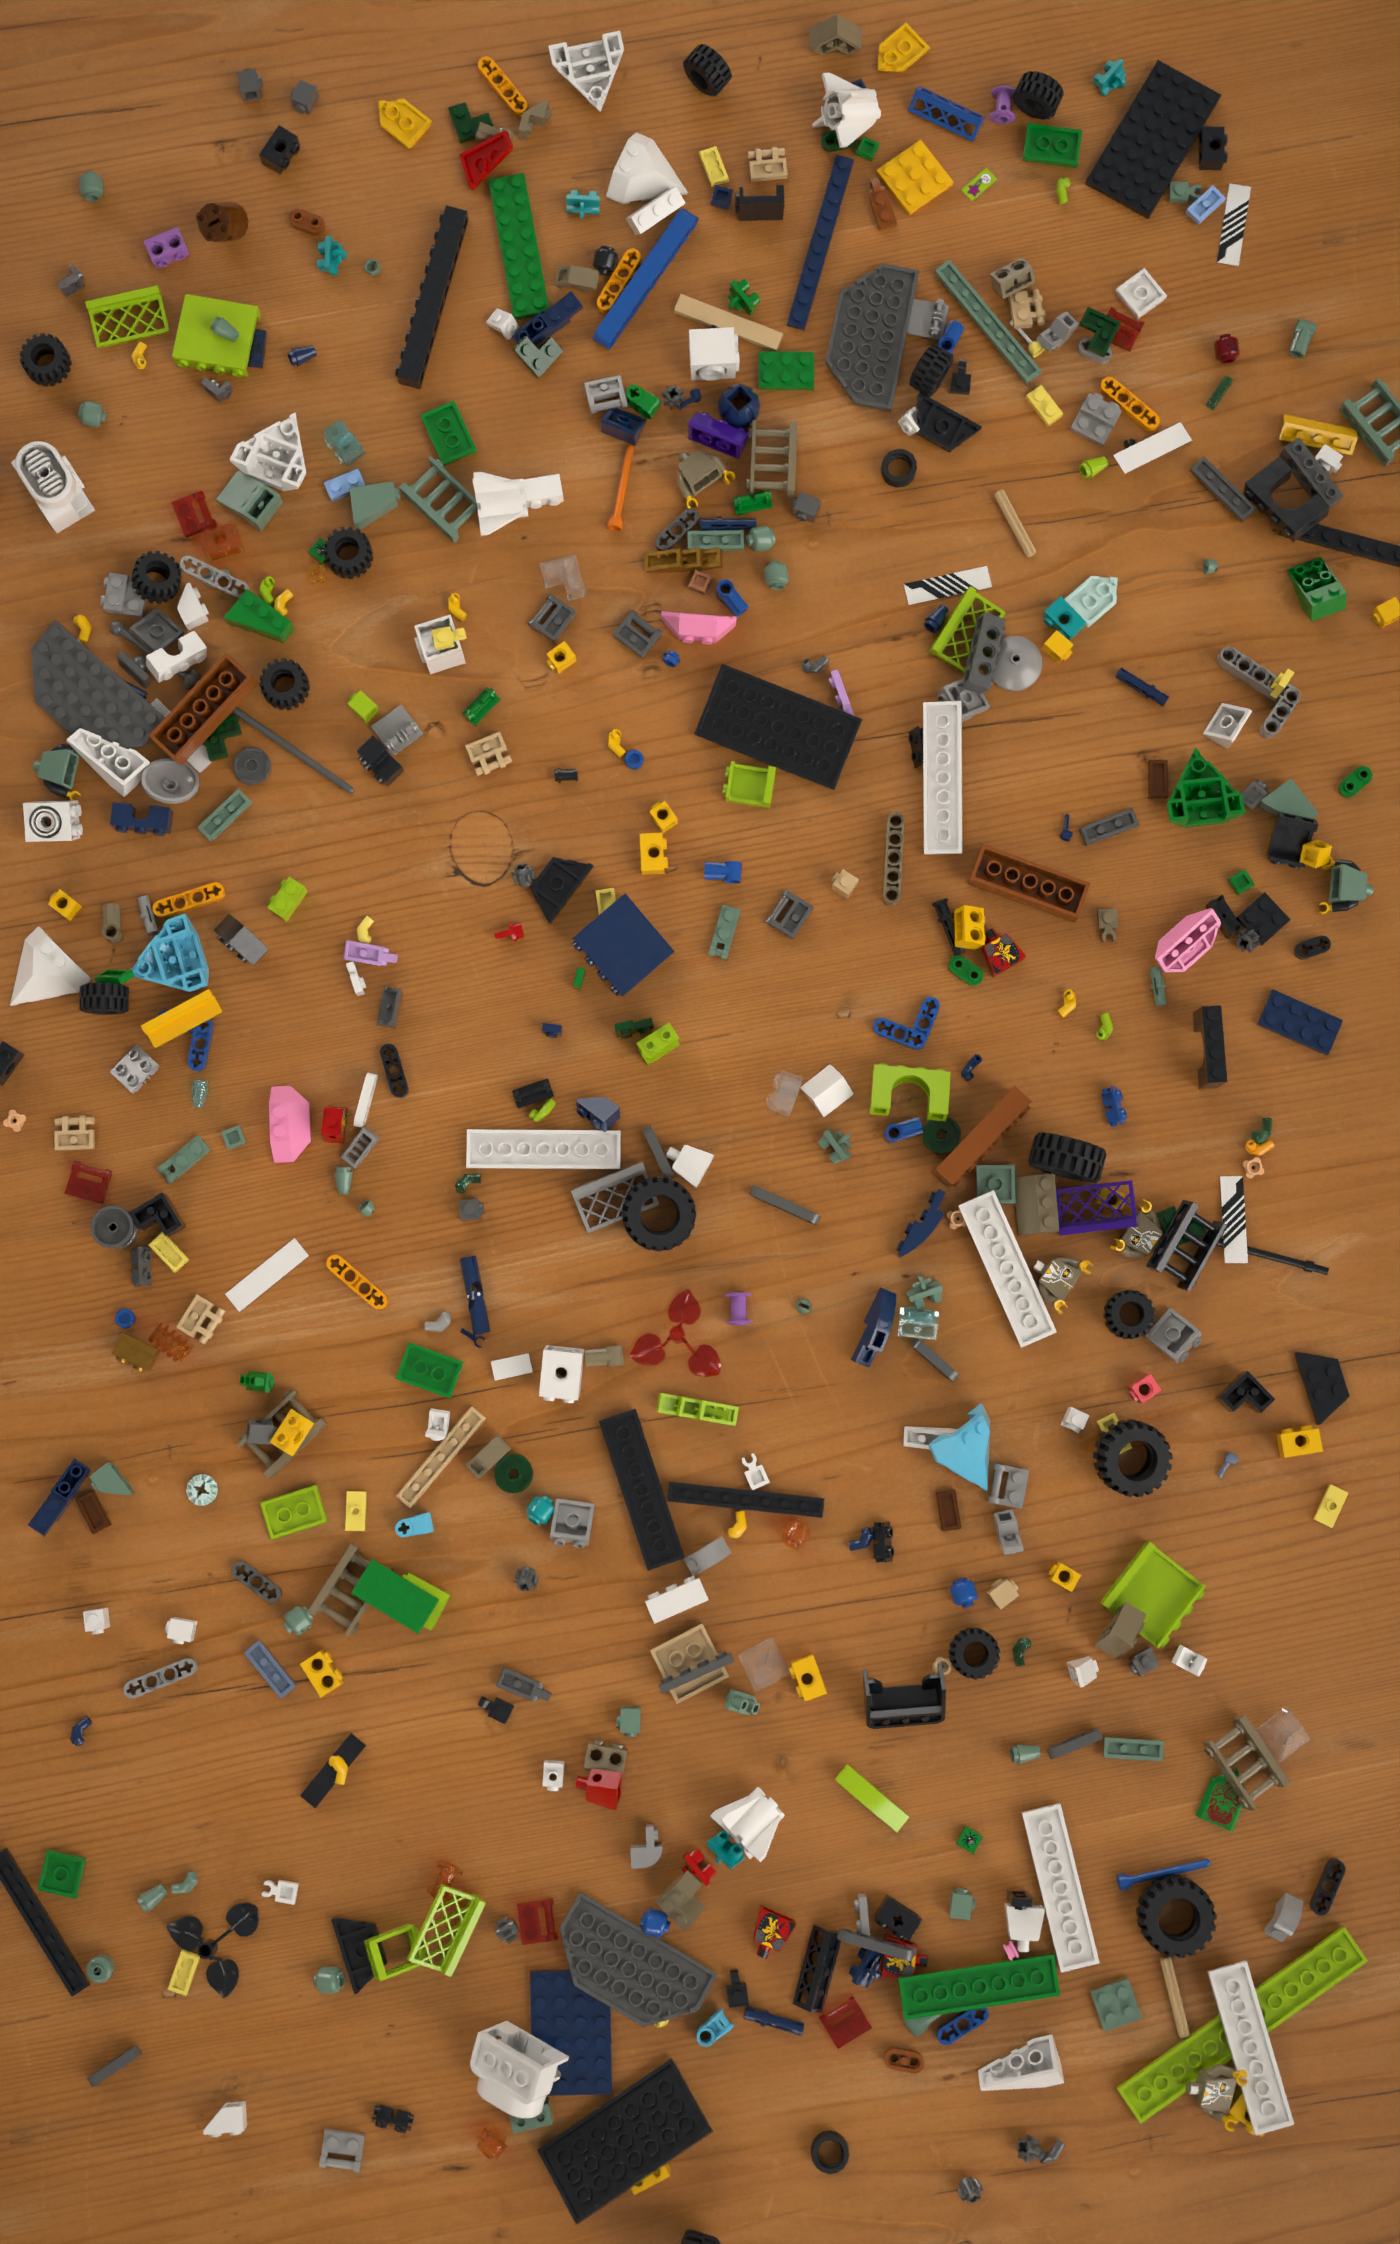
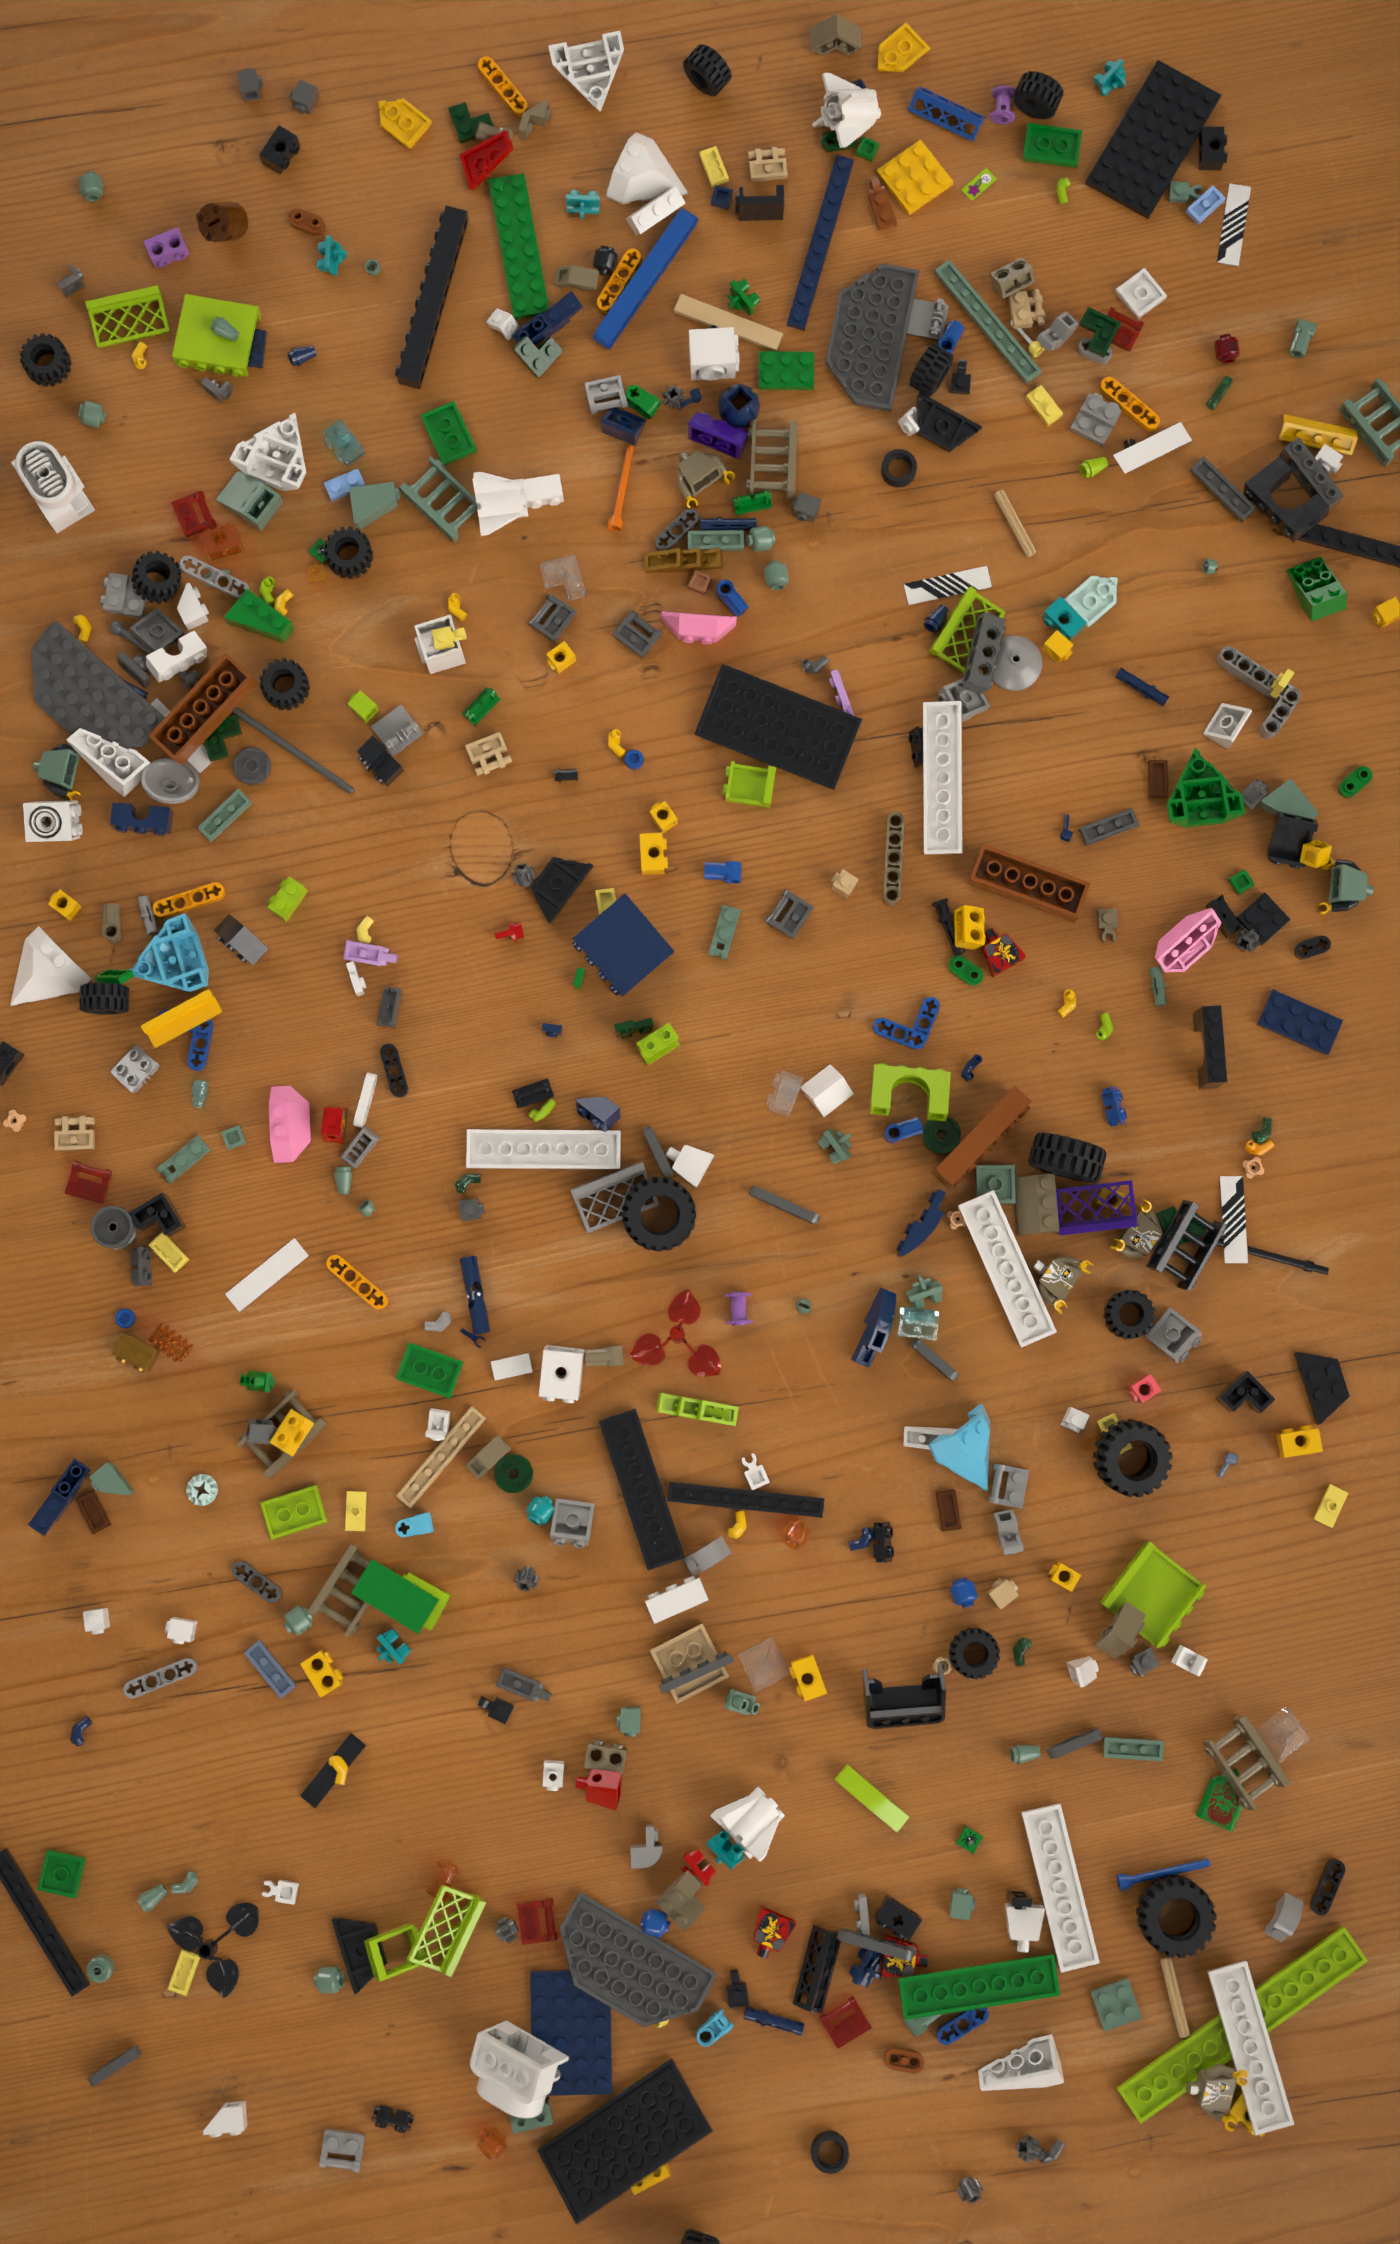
(196, 1315): tan plate -> none
(387, 1641): none -> teal hips
(671, 658): blue plate -> none
(1010, 1950): bright pink bush -> none

